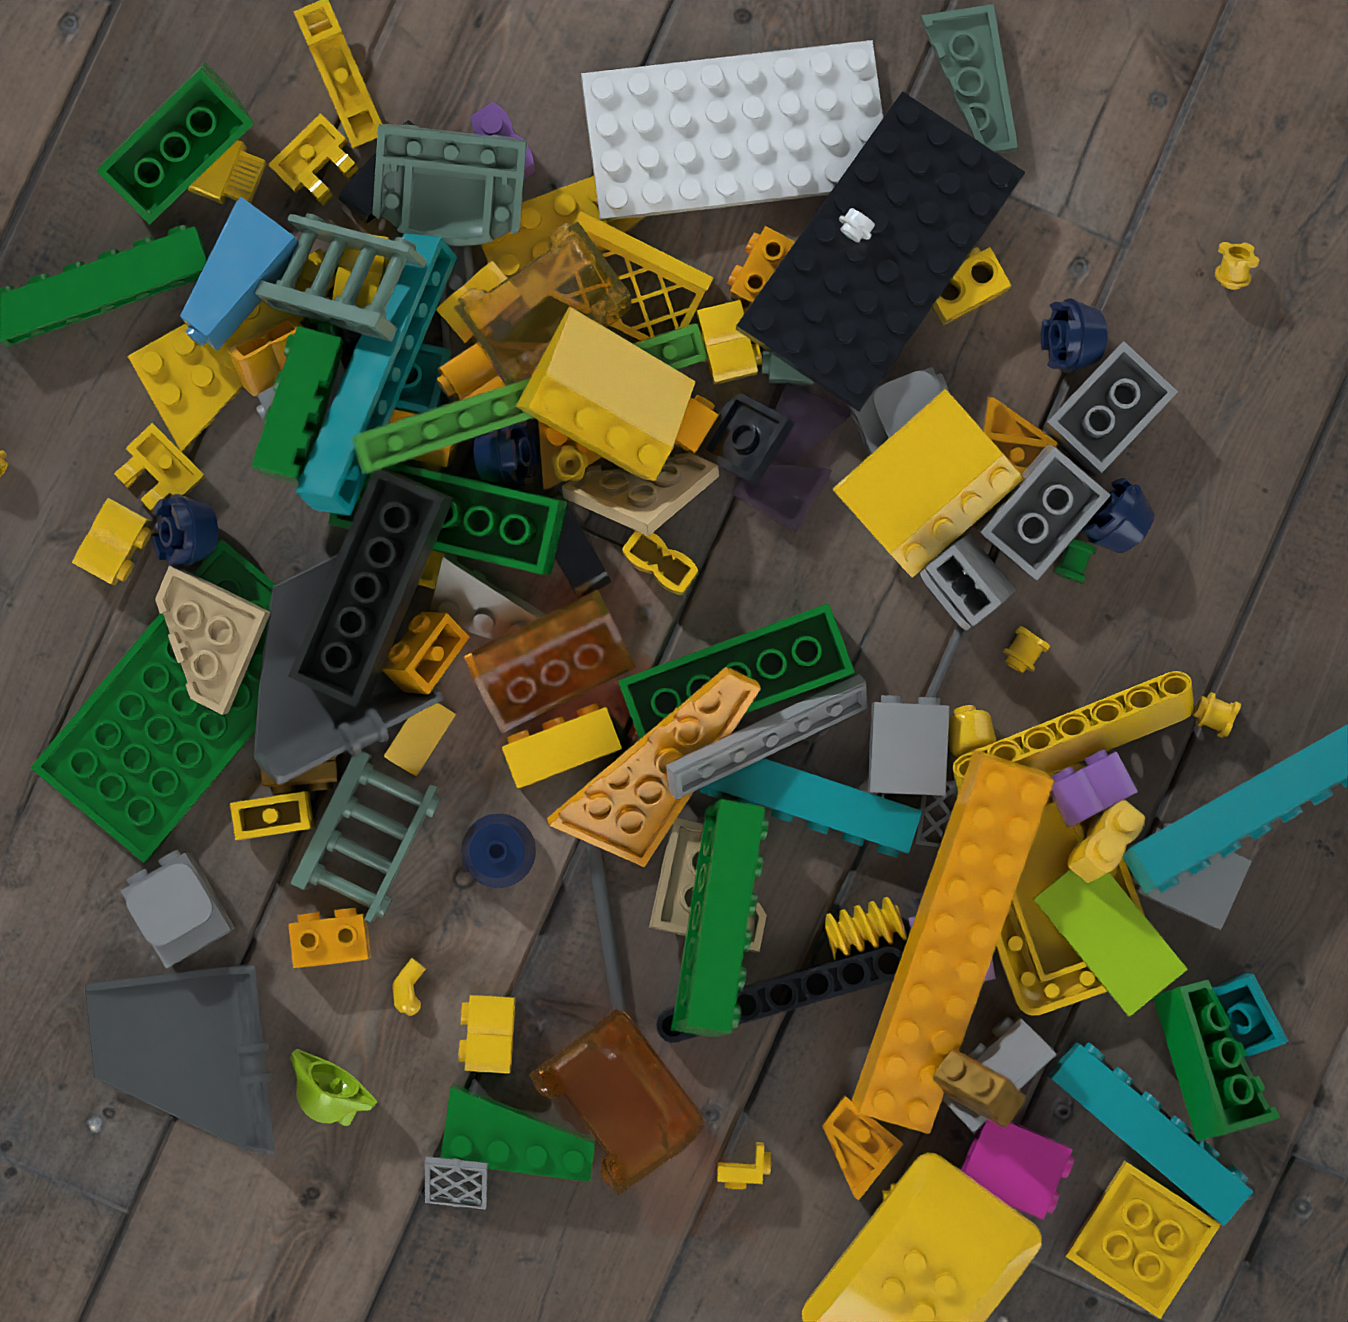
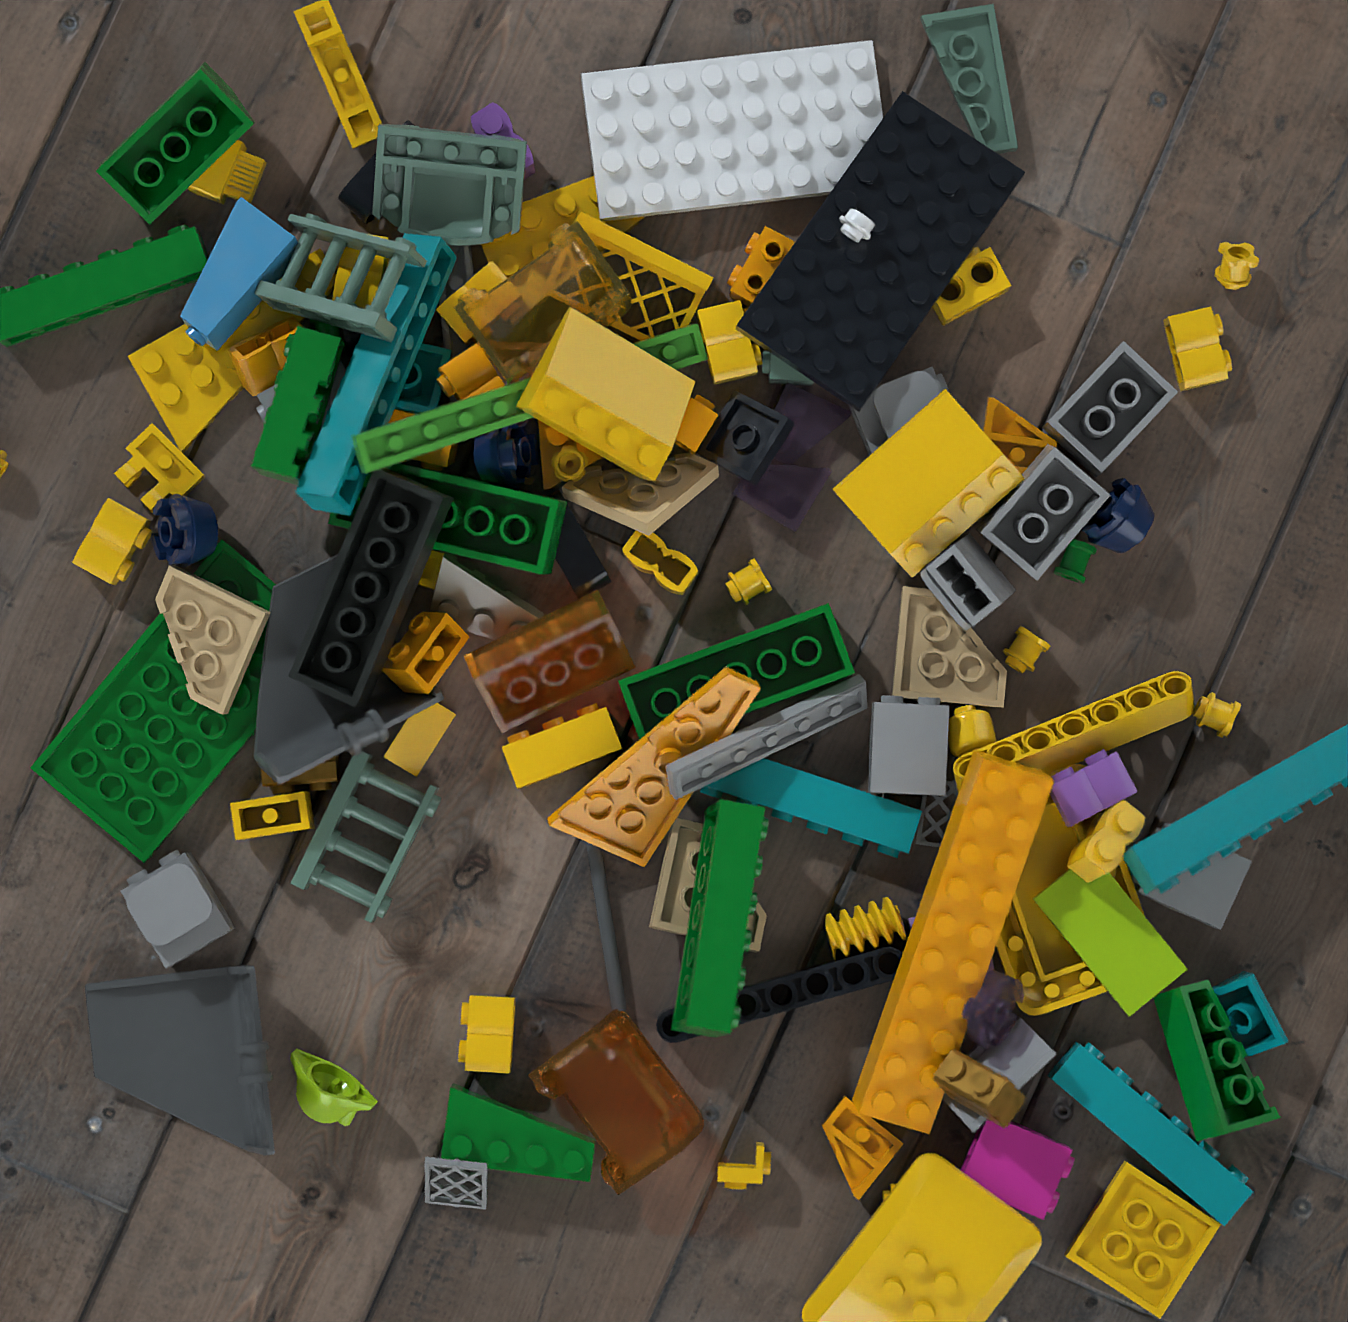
(309, 154): yellow plate -> none
(329, 939): light orange brick -> none
(403, 988): yellow arm -> none
(498, 850): dark blue cone -> none
(747, 583): none -> yellow brick
(941, 657): none -> tan plate
(991, 1011): none -> plate
(1073, 335): dark blue cone -> none
(1197, 348): none -> yellow brick

